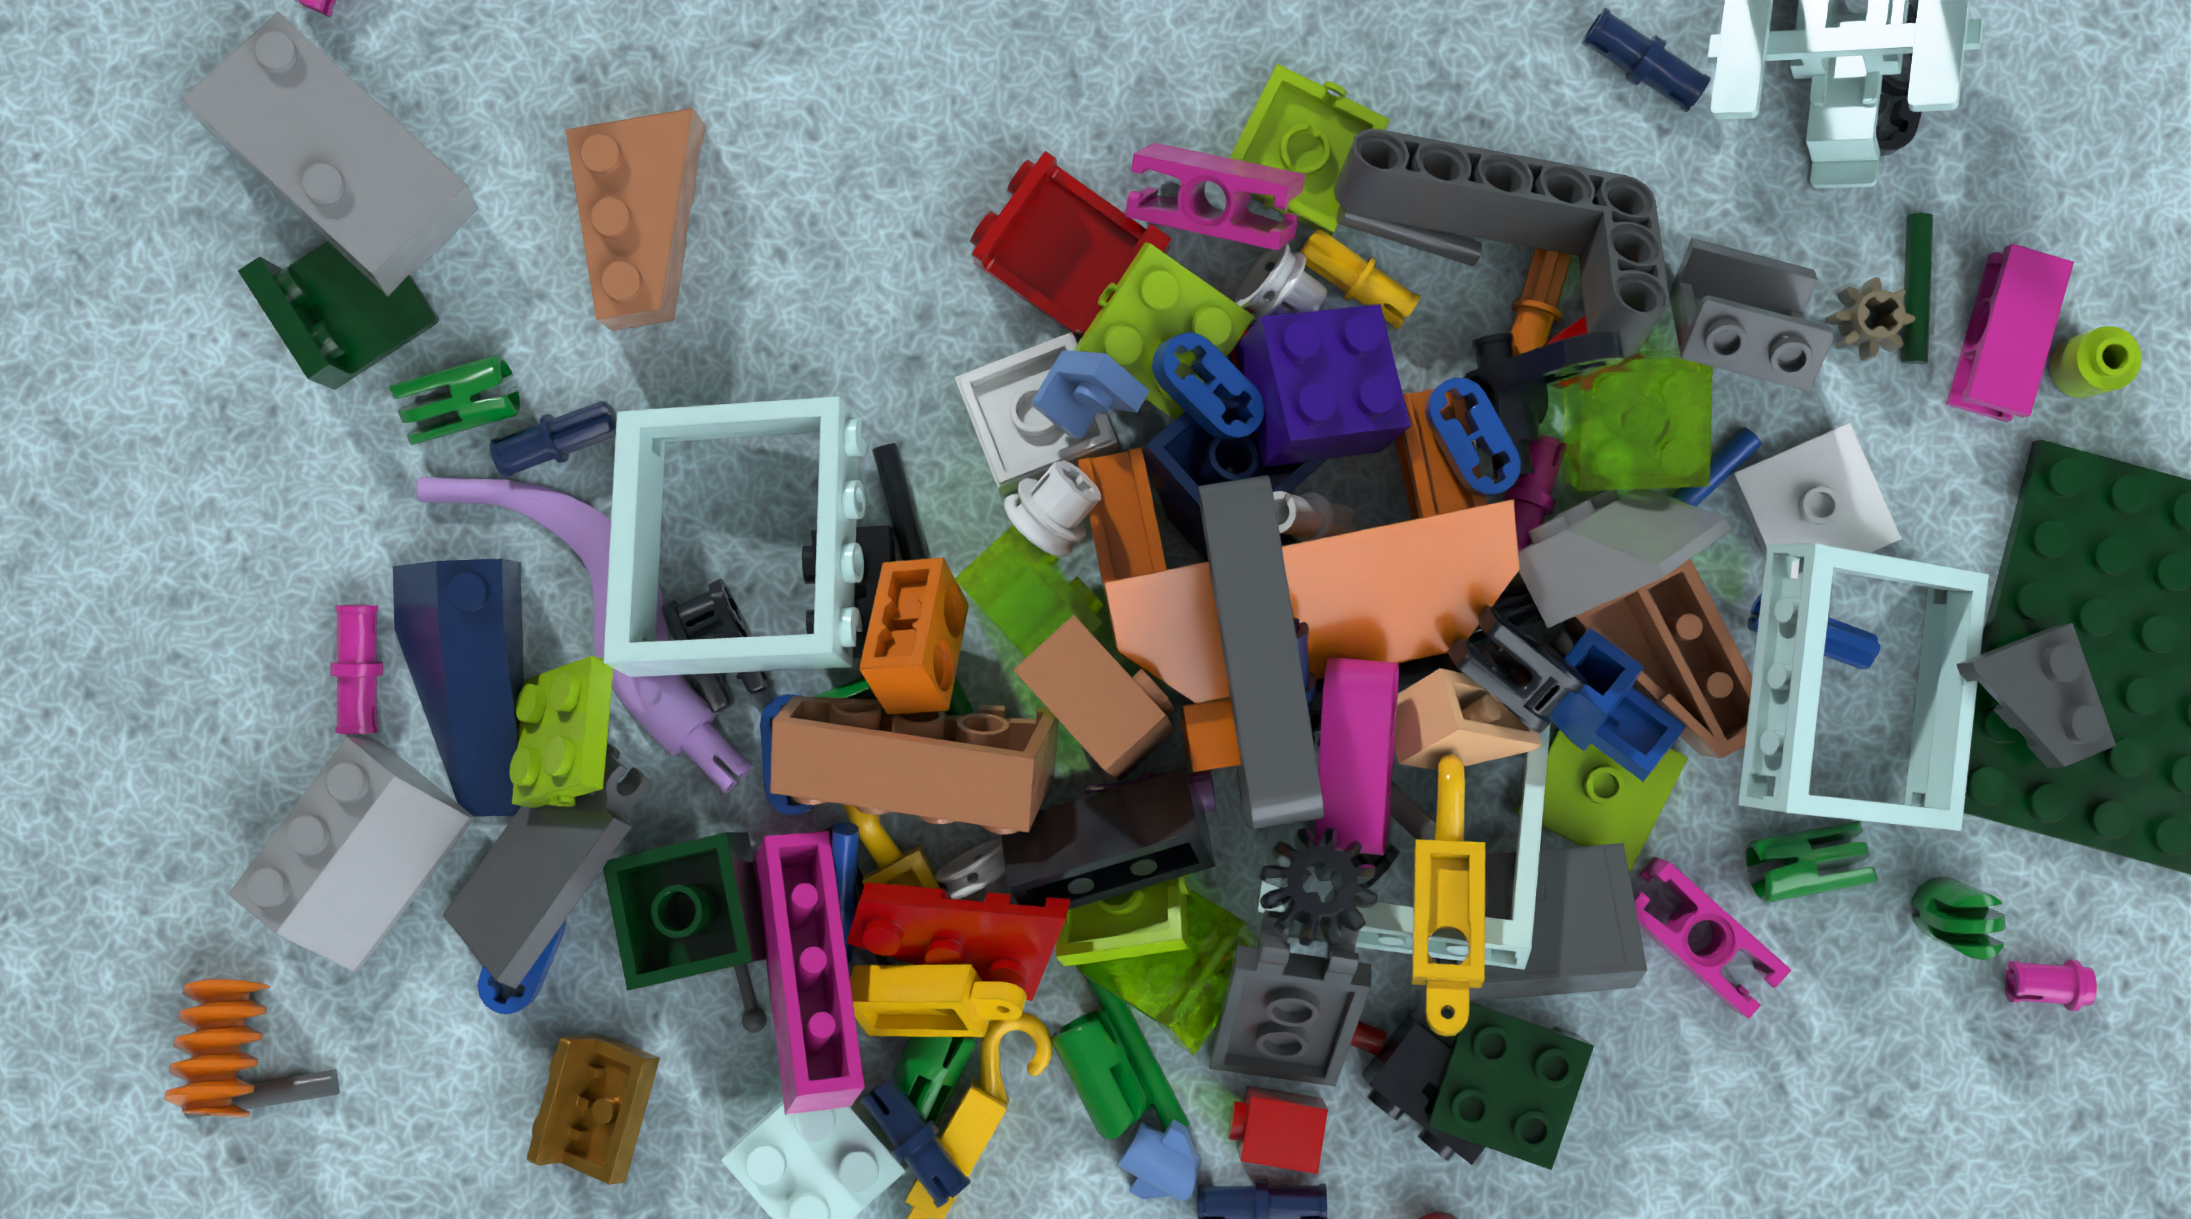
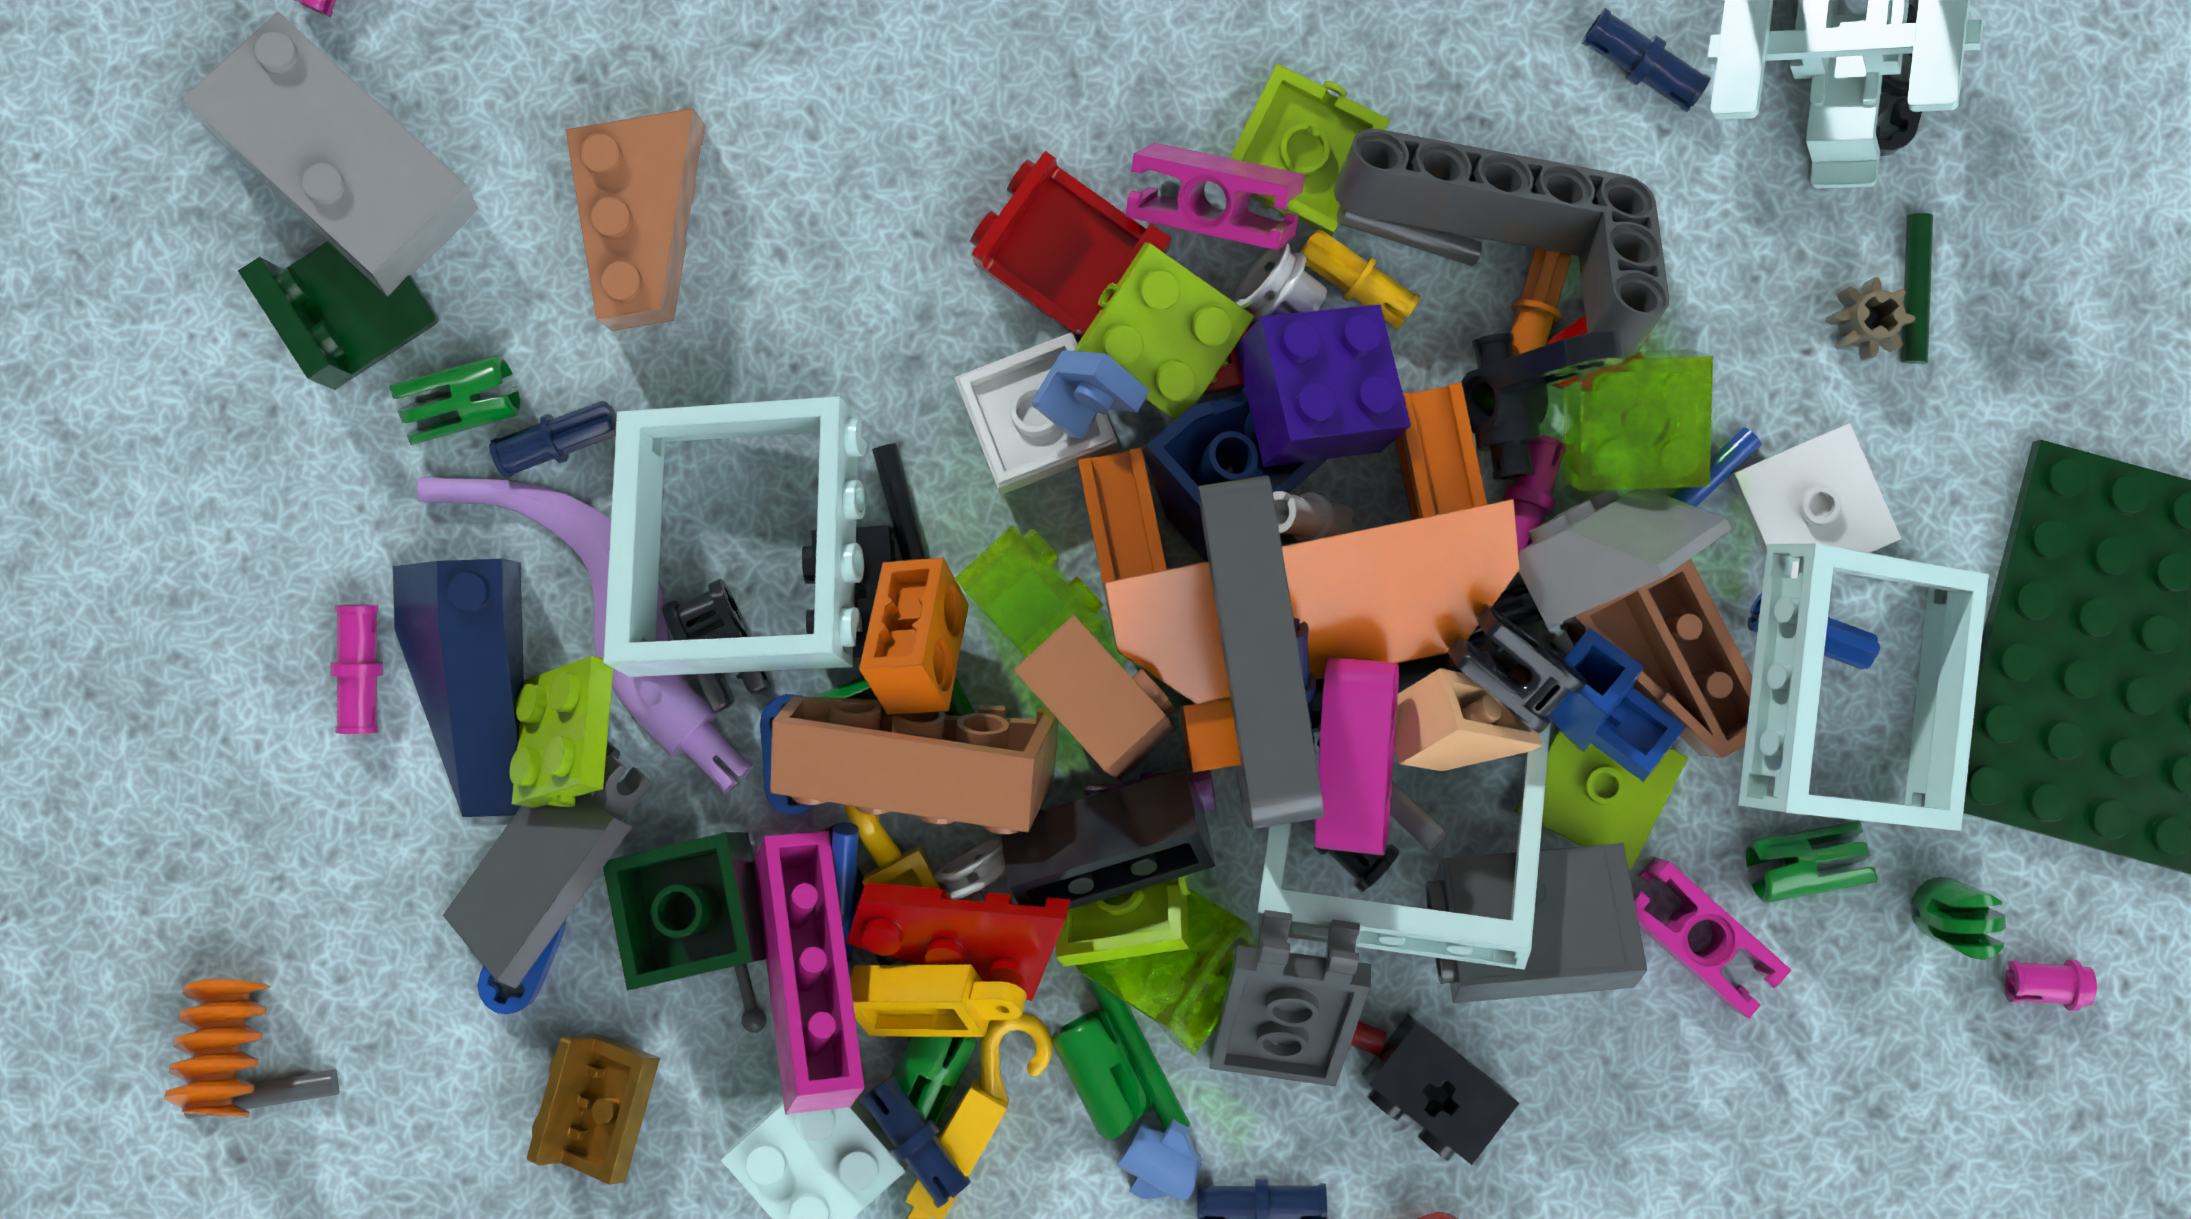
(352, 854): light grey slope -> none
(1053, 507): white piece -> none
(1198, 397): blue beam -> none
(1279, 1129): red brick -> none
(1308, 907): black gear -> none
(1451, 896): yellow piece -> none
(1486, 429): blue beam -> none
(1510, 1085): dark green bracket -> none
(1748, 315): dark grey panel -> none
(2010, 333): dark pink piece -> none
(2045, 694): dark grey wing -> none
(2096, 362): lime brick -> none

